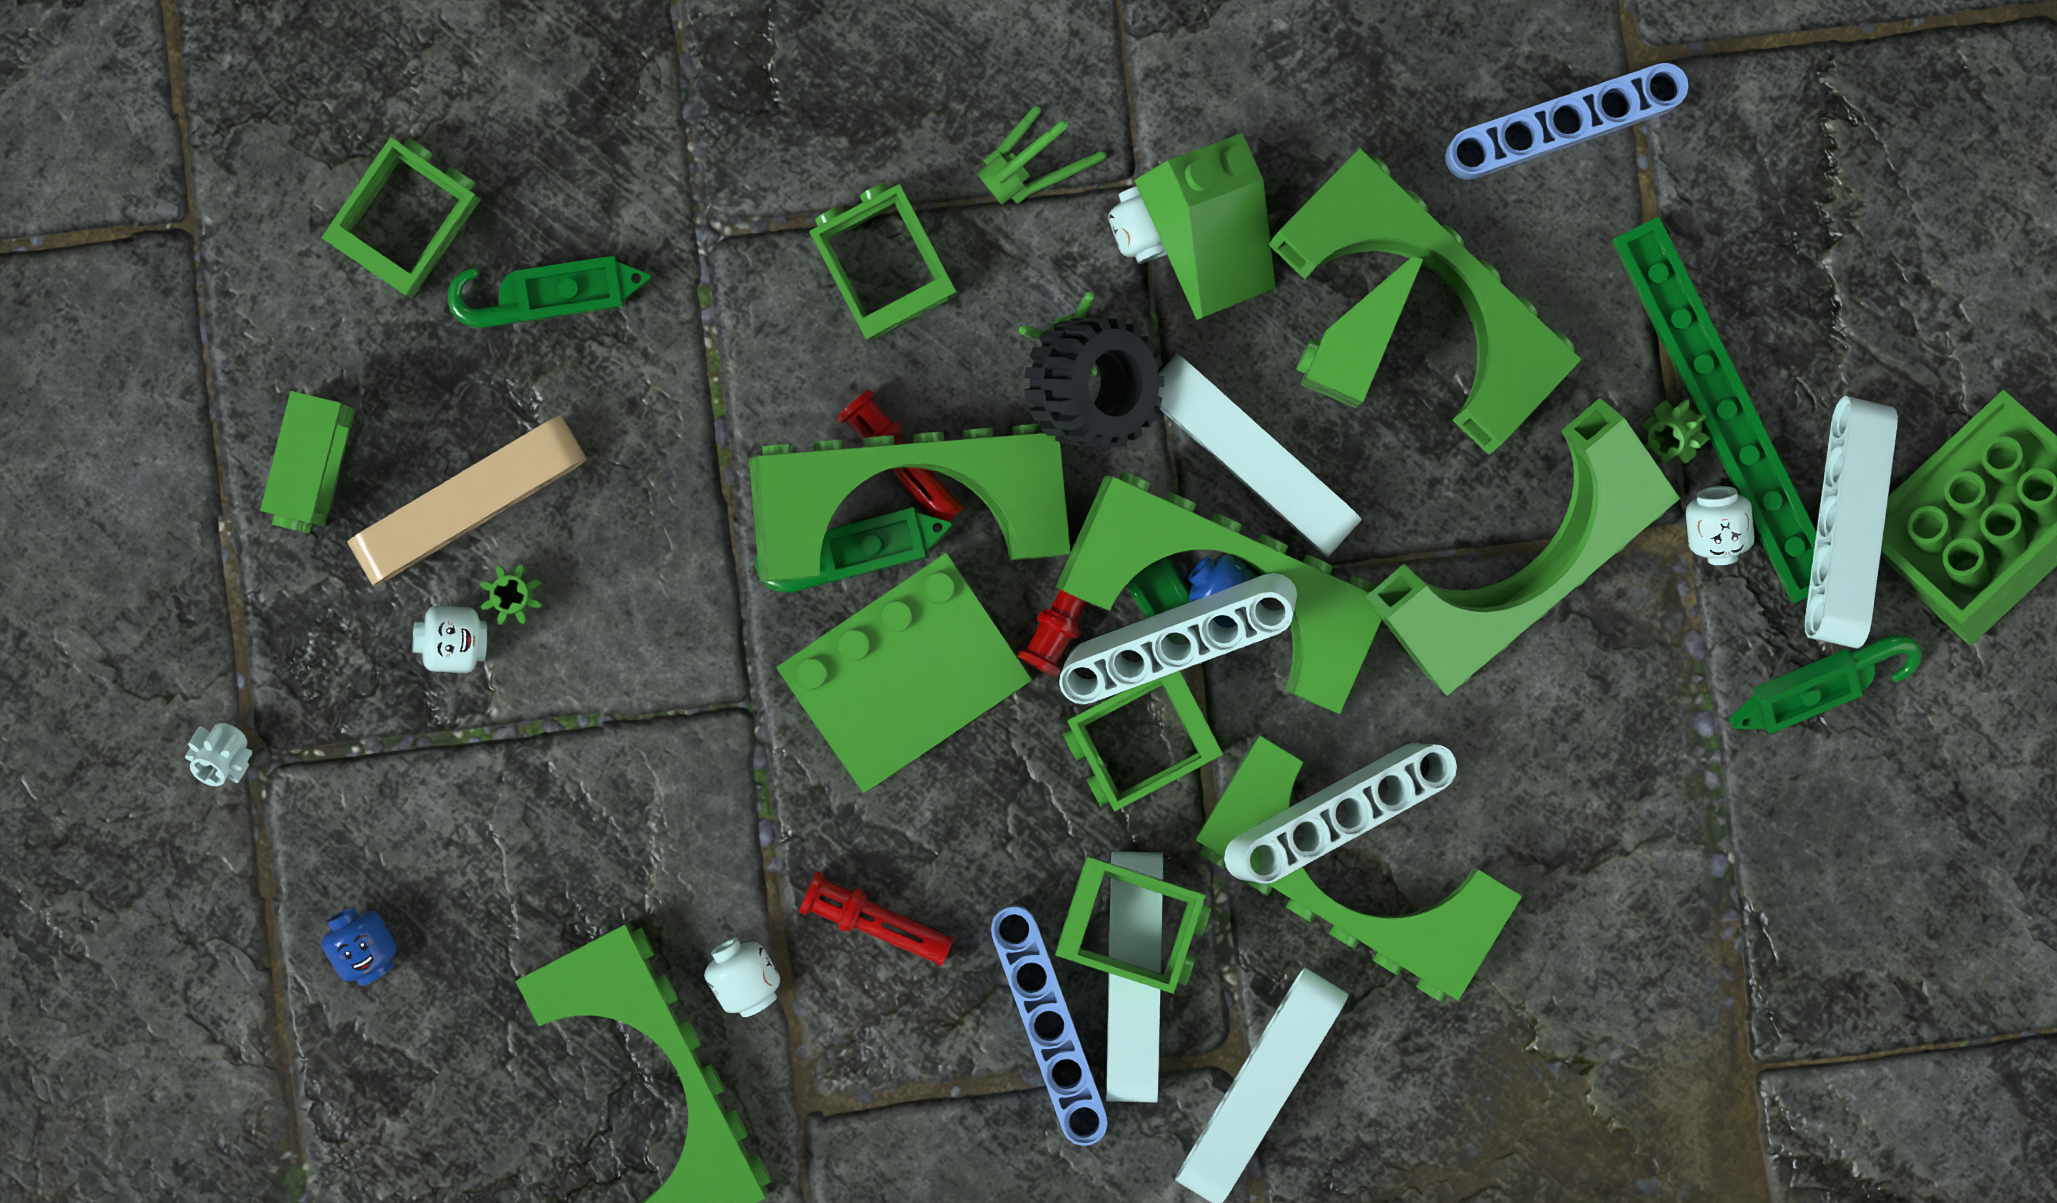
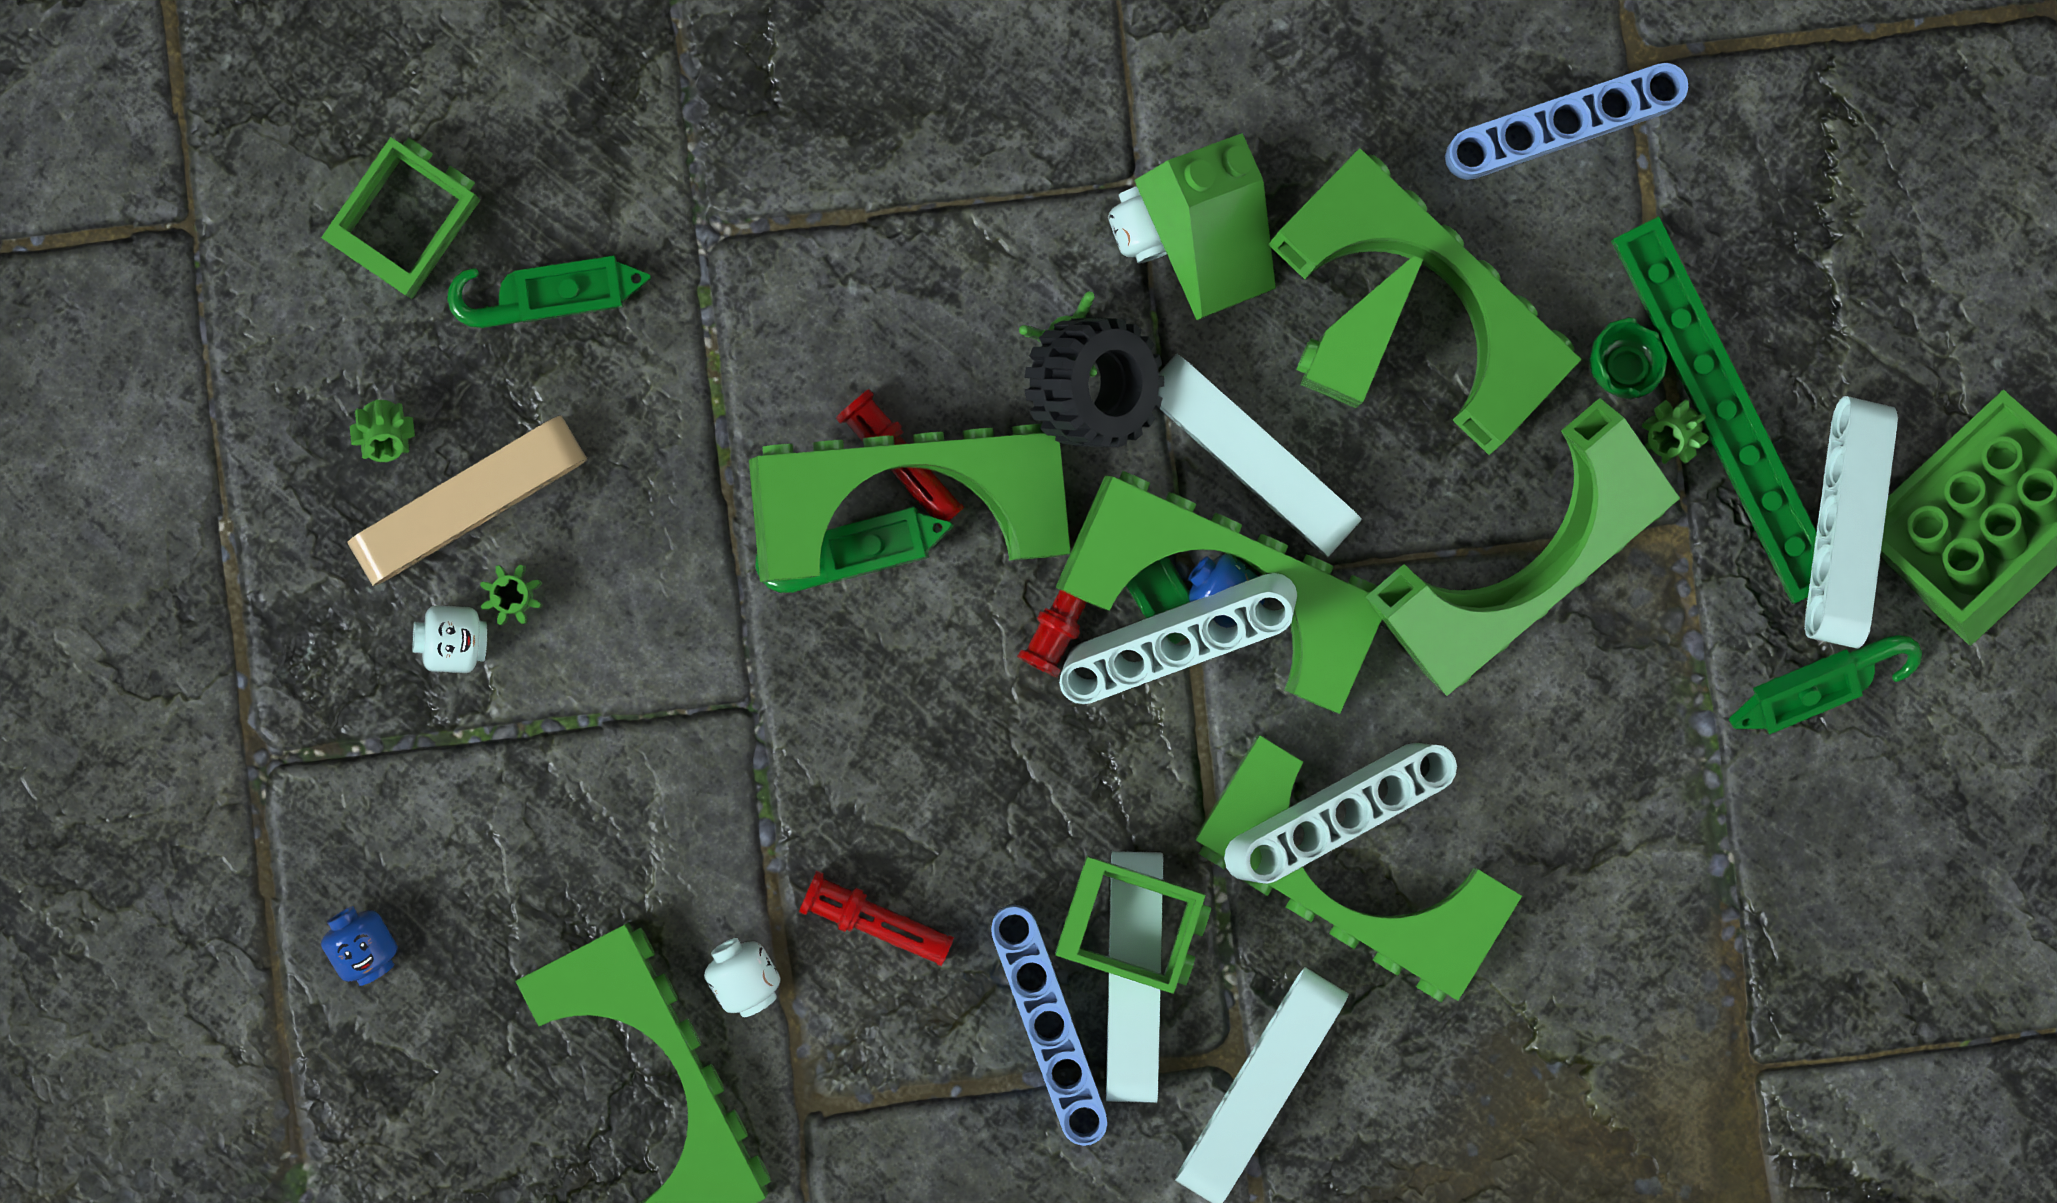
(218, 754): light aqua gear -> none
(307, 461): bright green window -> none
(382, 431): none -> bright green gear
(876, 201): bright green window -> none
(904, 673): bright green slope -> none
(1006, 174): bright green plant -> none
(1190, 716): bright green window -> none
(1628, 359): none -> green hair
(1720, 525): light aqua head -> none

